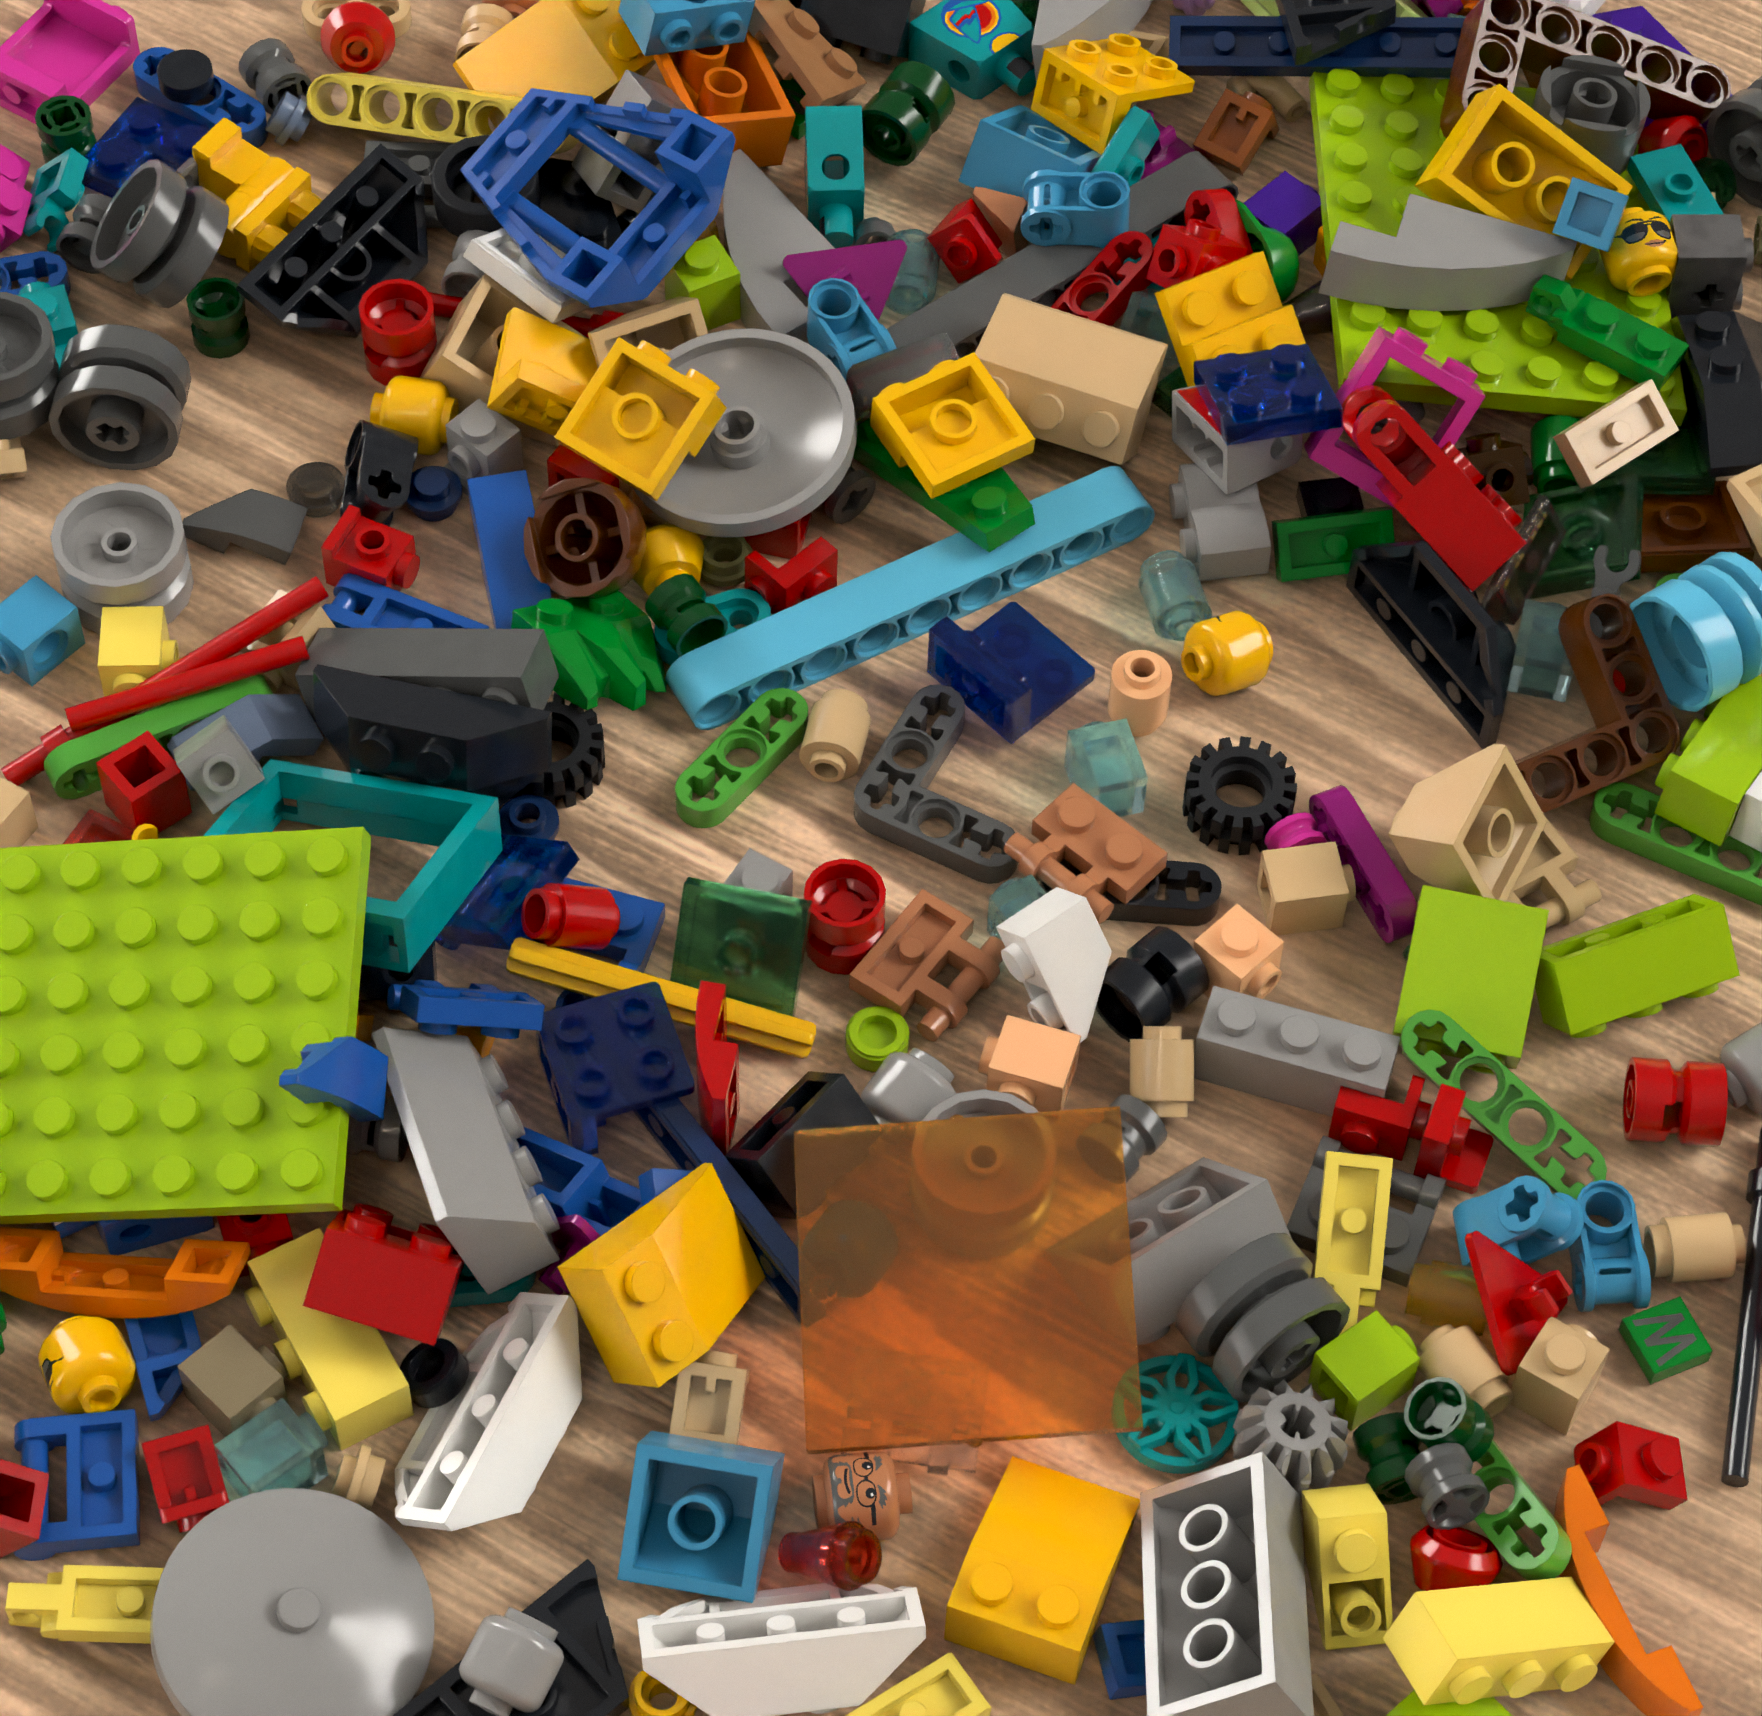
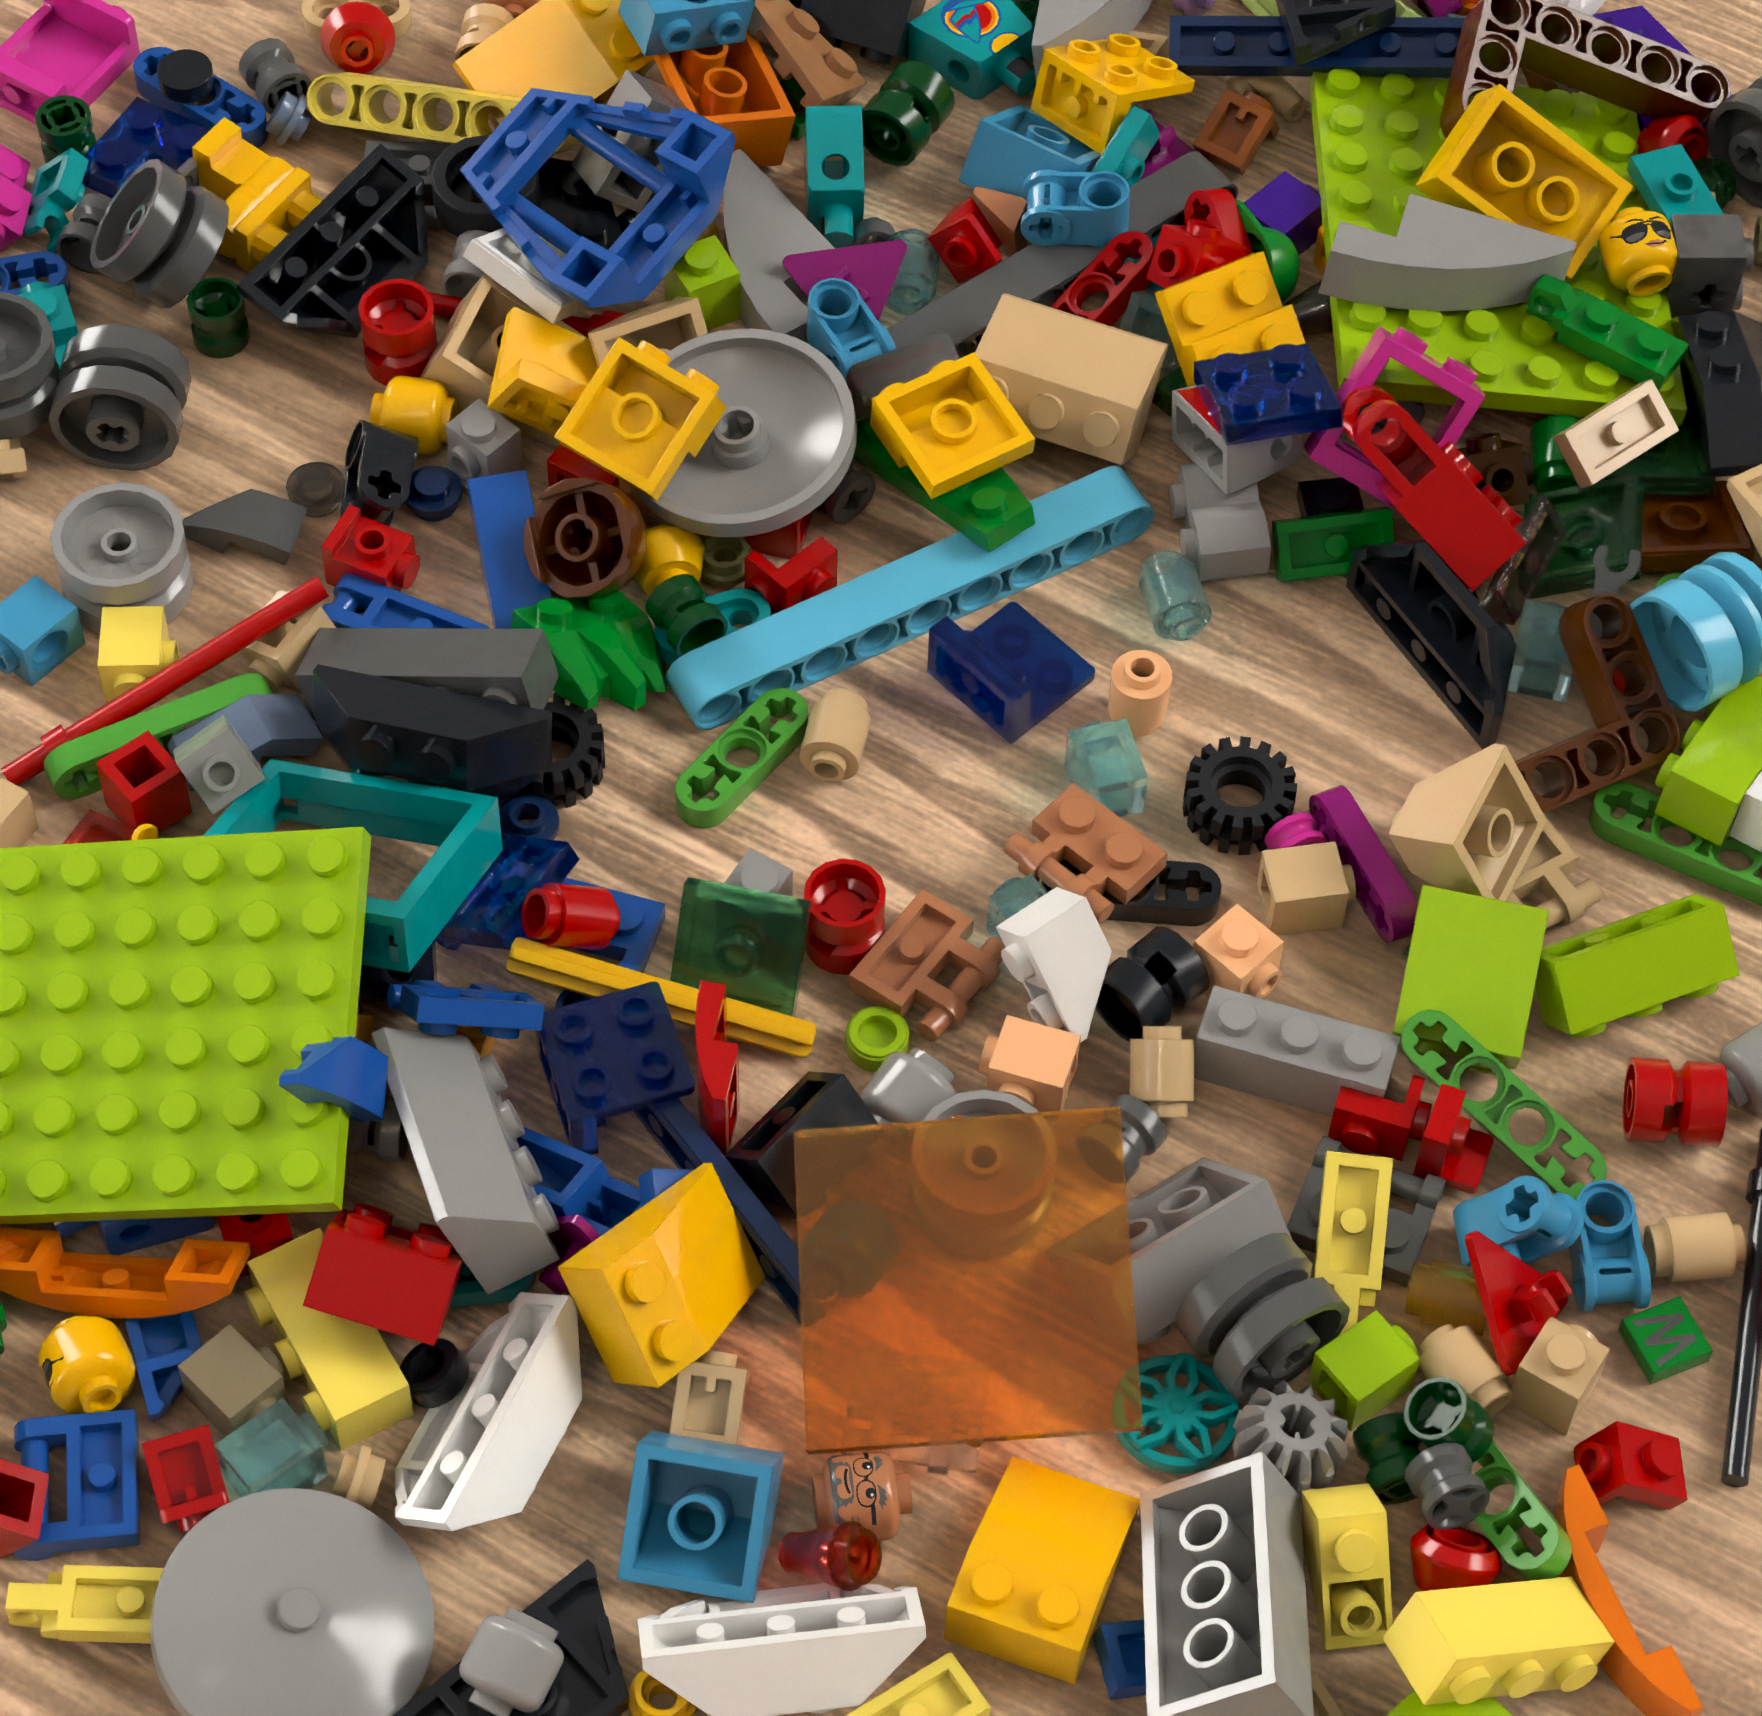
(187, 683): red bar -> none
(915, 803): dark grey beam -> none
(1227, 653): yellow head -> none
(1590, 214): dark azure brick -> none
(1595, 107): dark grey brick -> none

